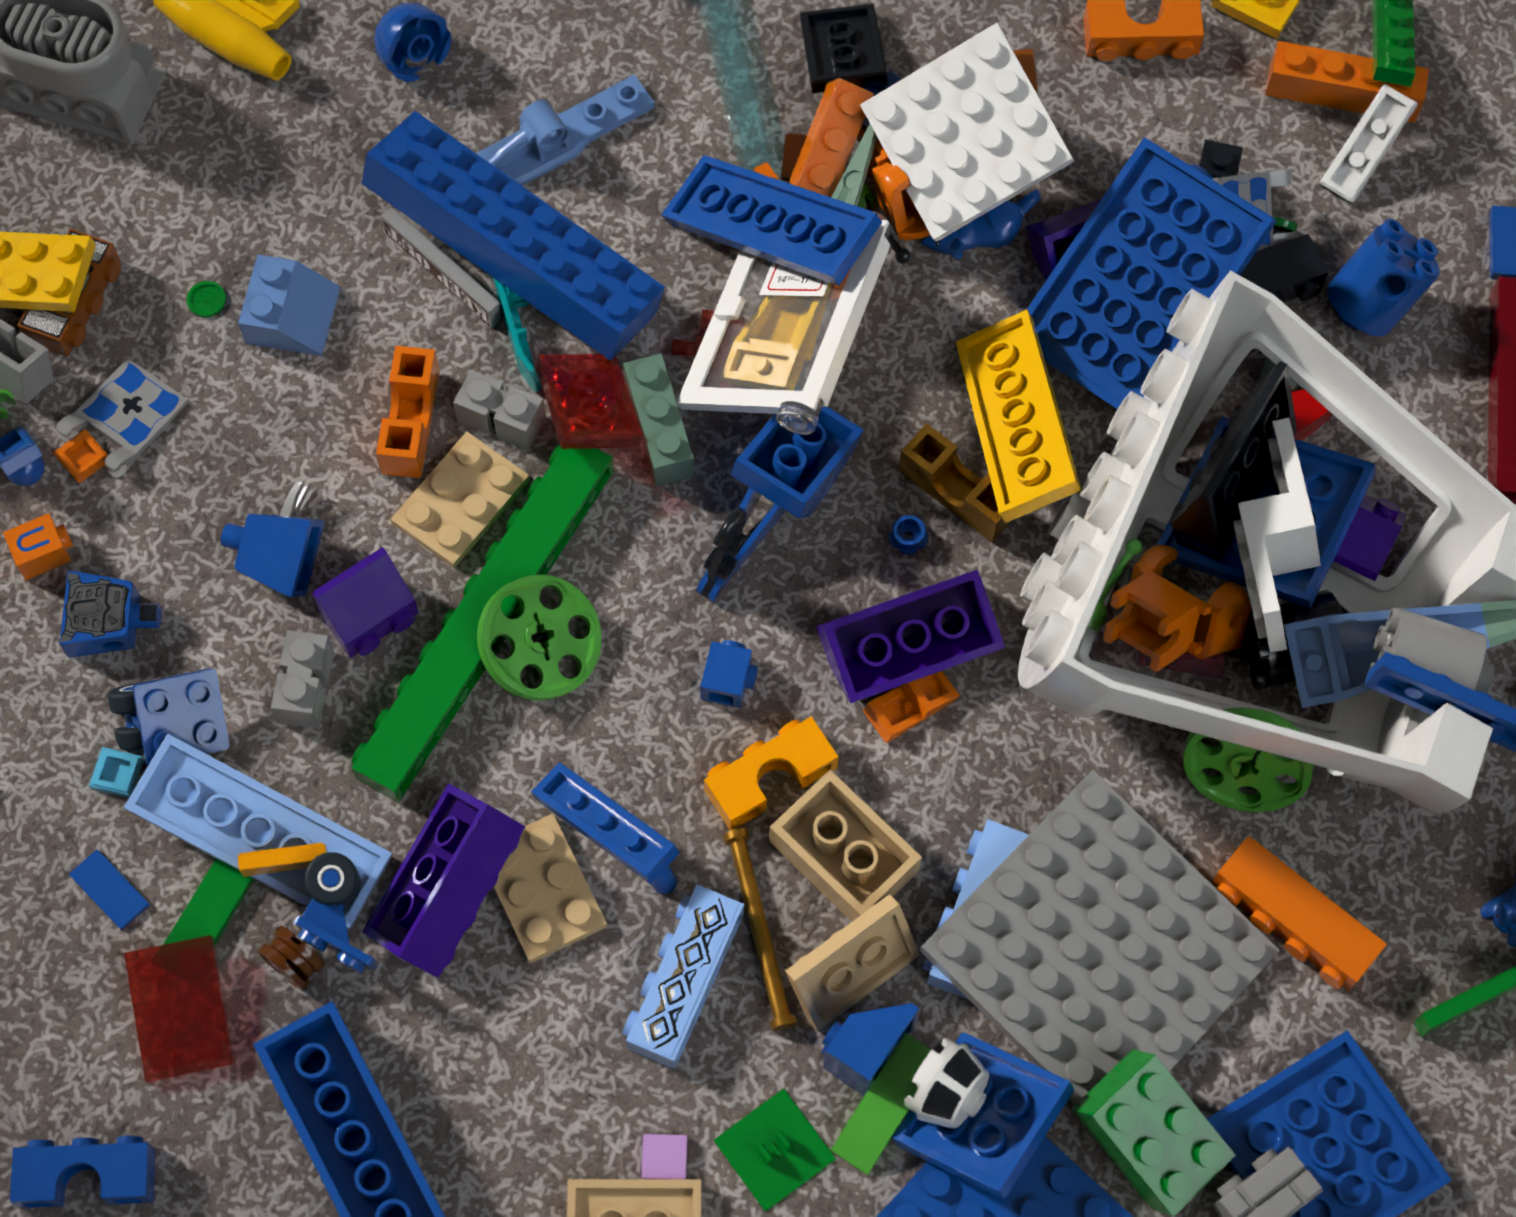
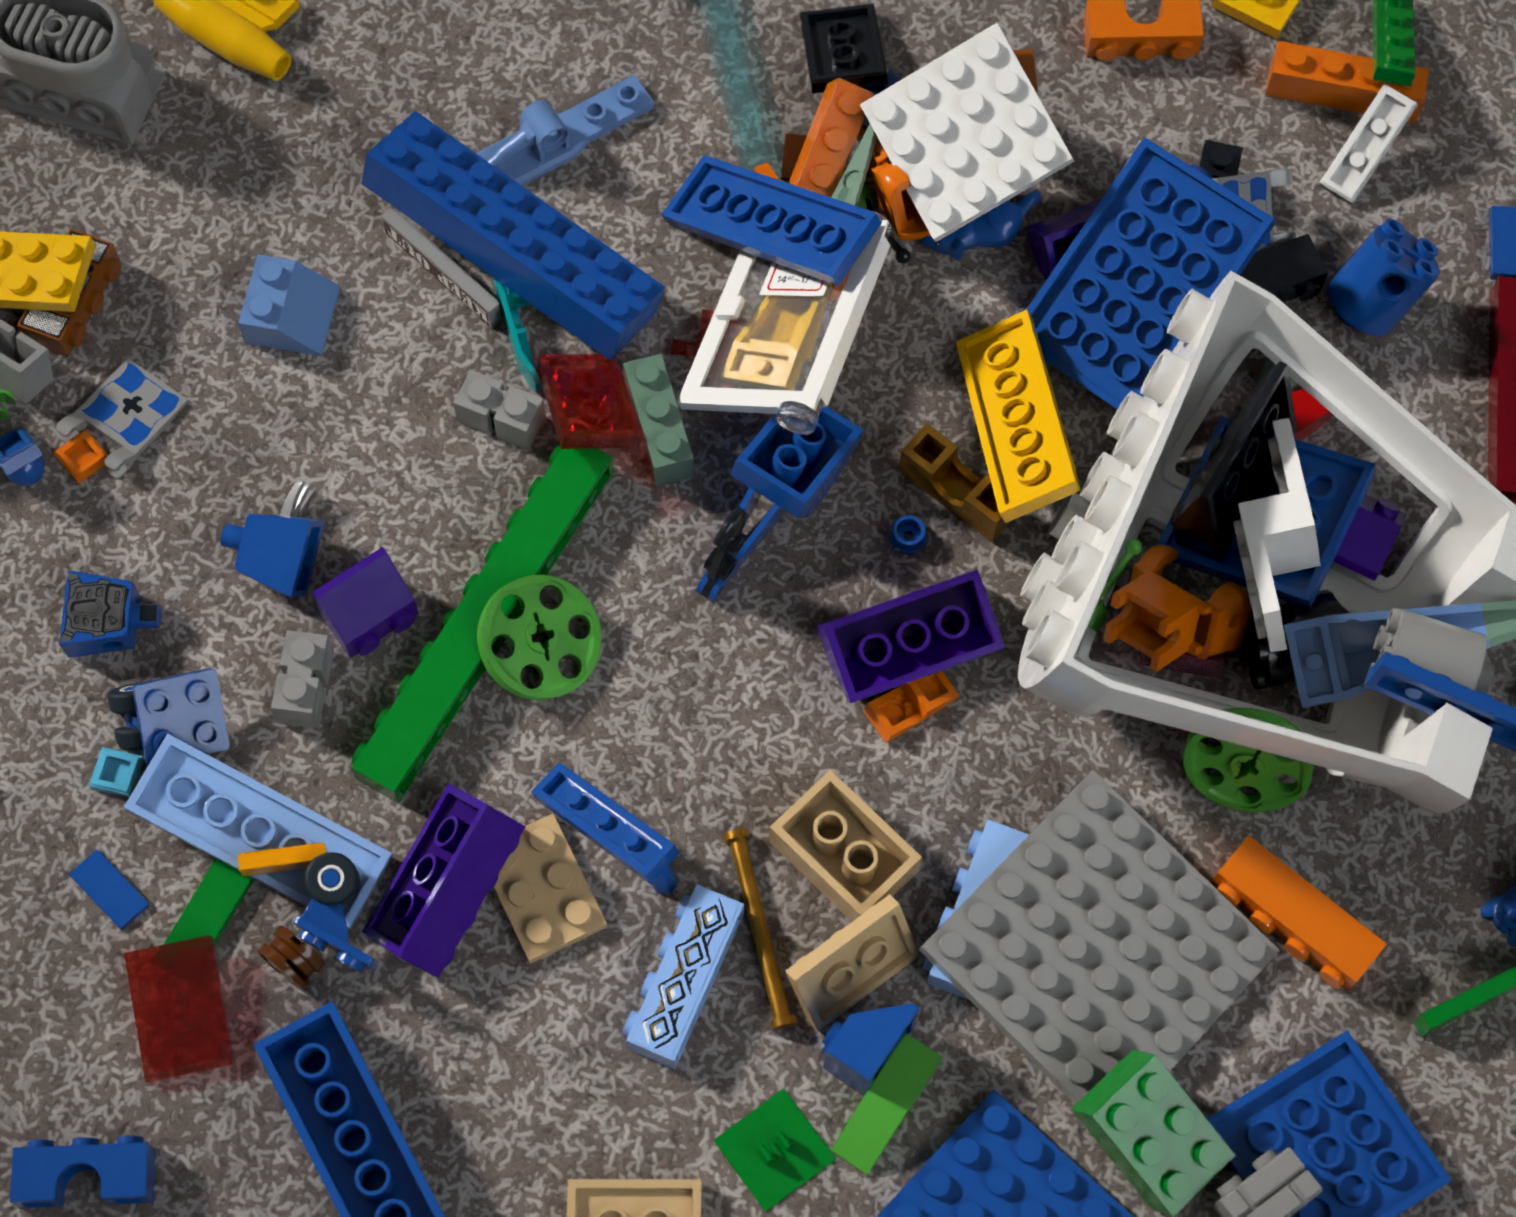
(38, 546): orange brick -> none
(206, 299): green piece -> none
(413, 33): blue cylinder -> none
(413, 394): orange arch -> none
(460, 499): tan plate -> none
(664, 1156): lavender tile -> none
(728, 673): blue brick -> none
(797, 749): light orange arch -> none
(948, 1086): white cone -> none
(1006, 1130): blue plate -> none
(1285, 225): green piece -> none

